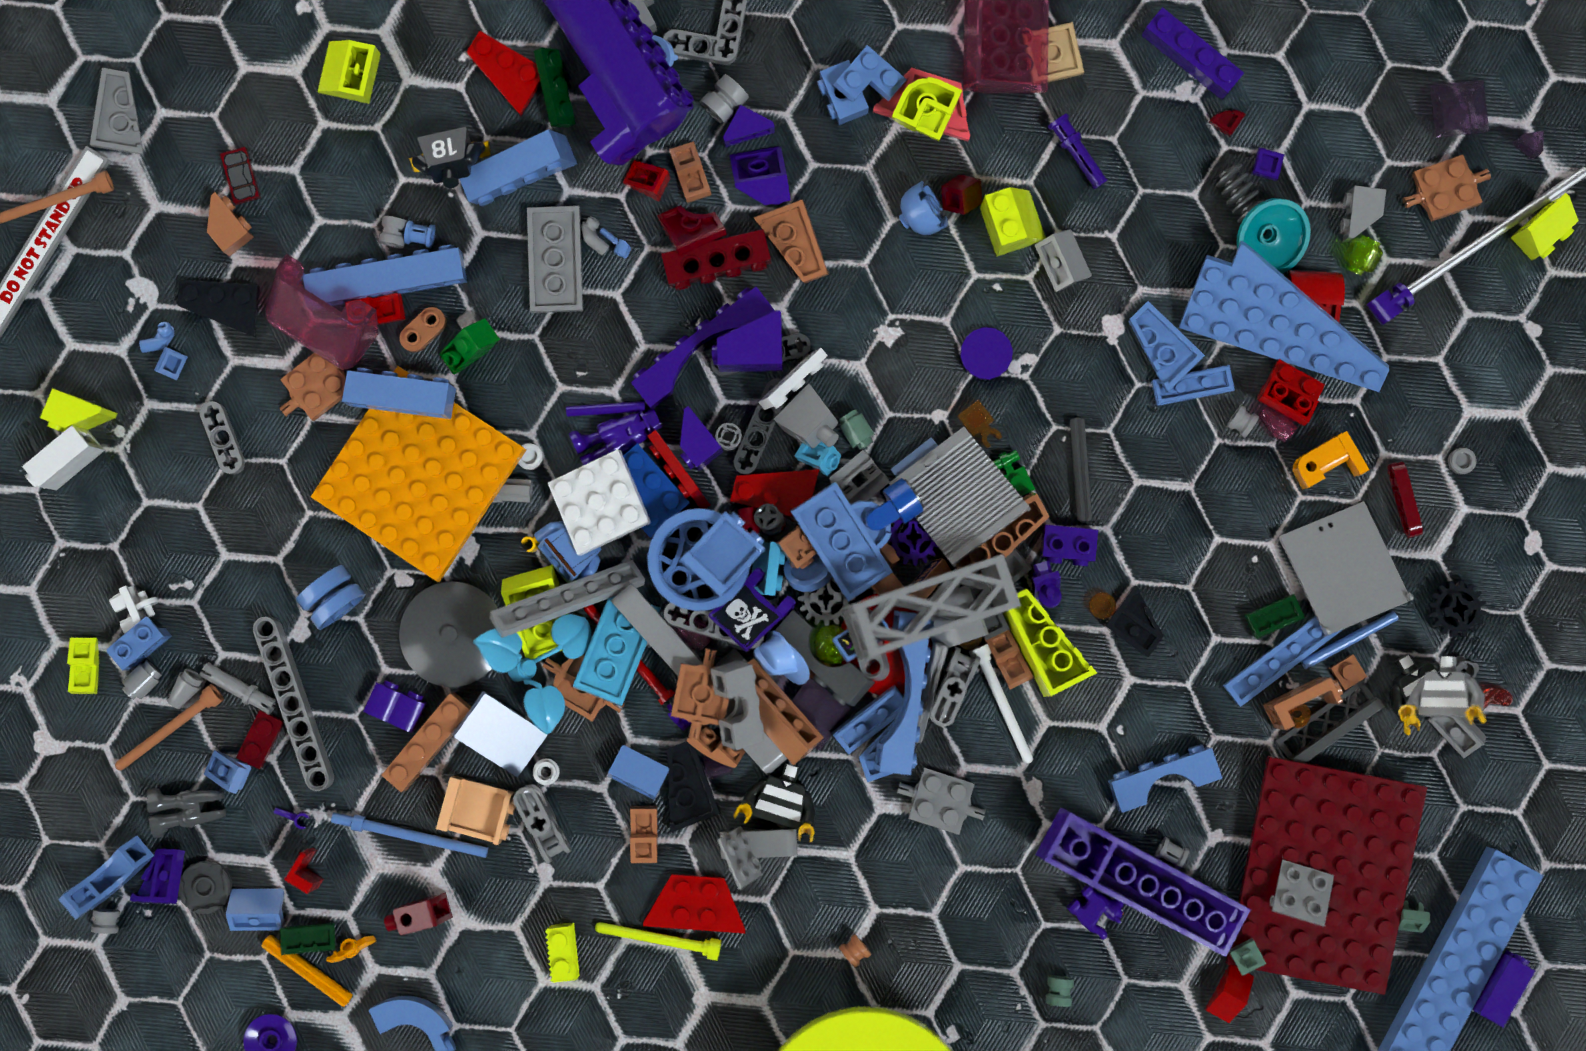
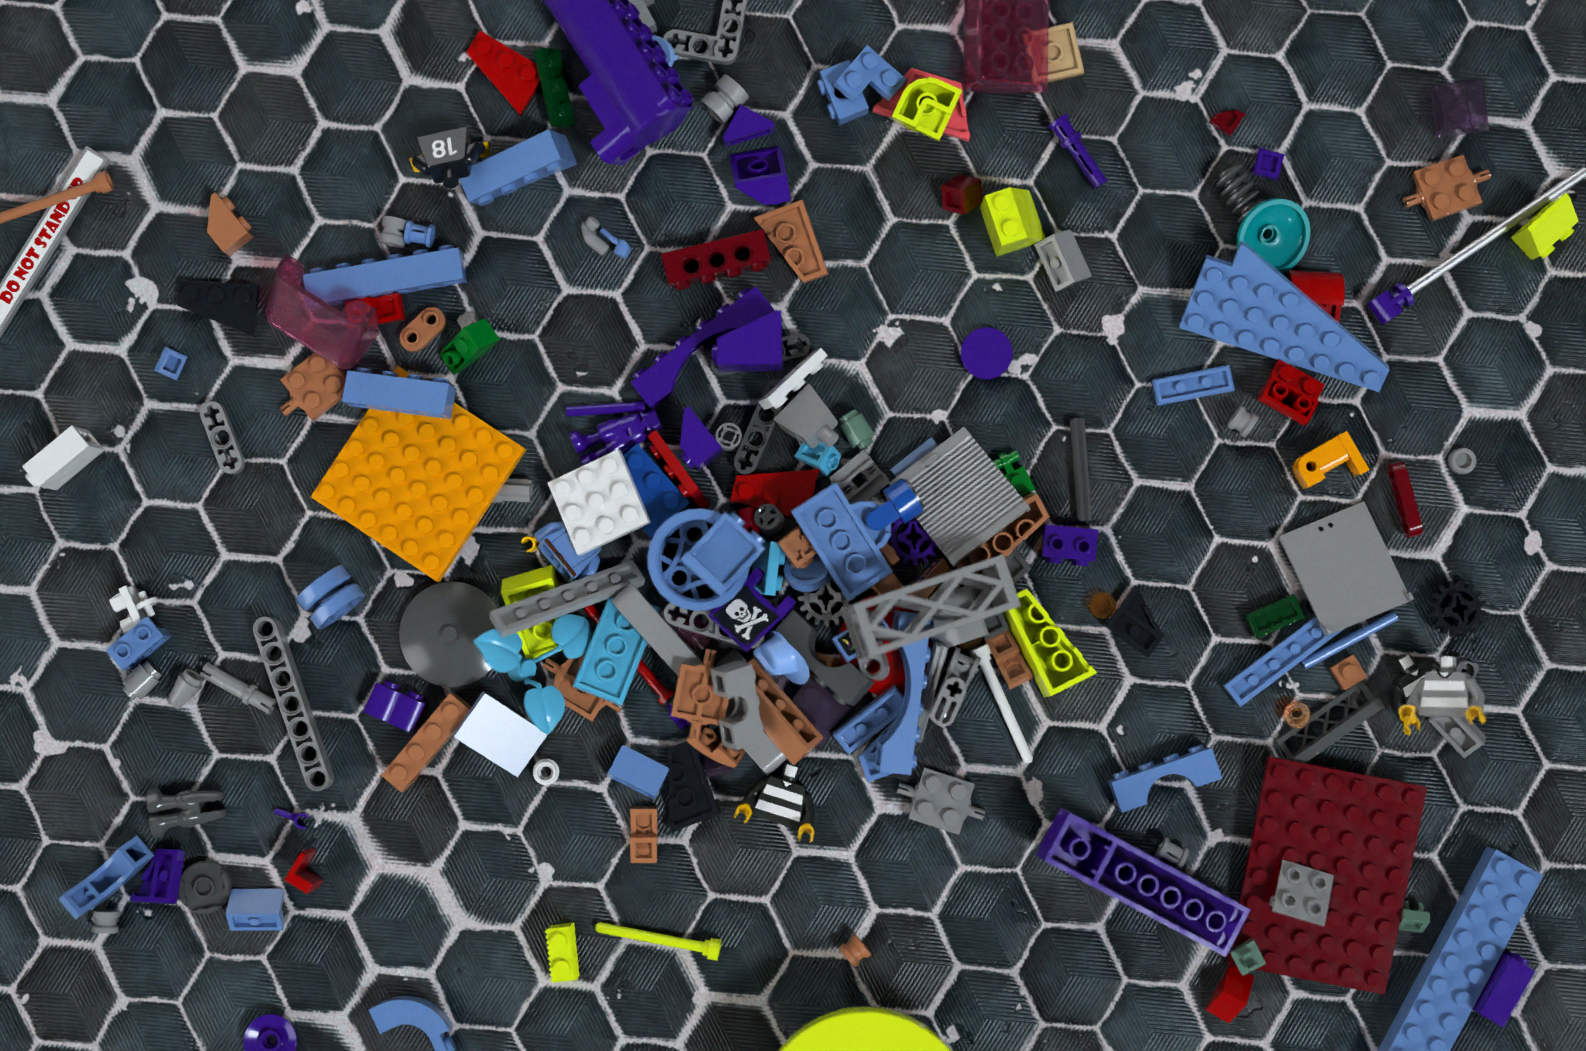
(67, 410): neon yellow slope -> none
(84, 665): neon yellow slope -> none
(116, 115): light grey wing -> none
(161, 339): medium blue arm -> none
(210, 697): nougat piece -> none
(227, 771): medium blue slope -> none
(240, 175): tile -> none
(260, 739): dark red plate -> none
(307, 938): dark green plate -> none
(308, 972): light orange axle -> none
(349, 70): neon yellow slope -> none
(350, 948): light orange piece -> none
(359, 823): medium blue bar -> none
(419, 914): dark red torso -> none
(476, 810): light nougat panel -> none
(532, 457): white tile -> none
(534, 806): light grey piece -> none
(555, 259): light grey plate -> none
(647, 179): red slope -> none
(690, 172): nougat slope -> none
(690, 229): dark red tile -> none
(696, 904): red wing -> none
(740, 857): light grey hinge -> none
(771, 842): light grey beam -> none
(824, 645): clear neon green head -> none
(922, 210): medium blue cylinder -> none
(977, 420): clear orange plate -> none
(1046, 585): dark purple hips -> none
(1059, 990): sand green wheel -> none
(1093, 908): dark purple animal -> none
(1164, 346): medium blue wing -> none
(1192, 53): dark purple brick -> none
(1278, 424): clear pink cone -> none
(1278, 708): nougat panel -> none
(1363, 208): light grey slope -> none
(1363, 255): clear neon green head -> none
(1497, 696): clear red arm -> none
(1530, 144): clear purple slope -> none

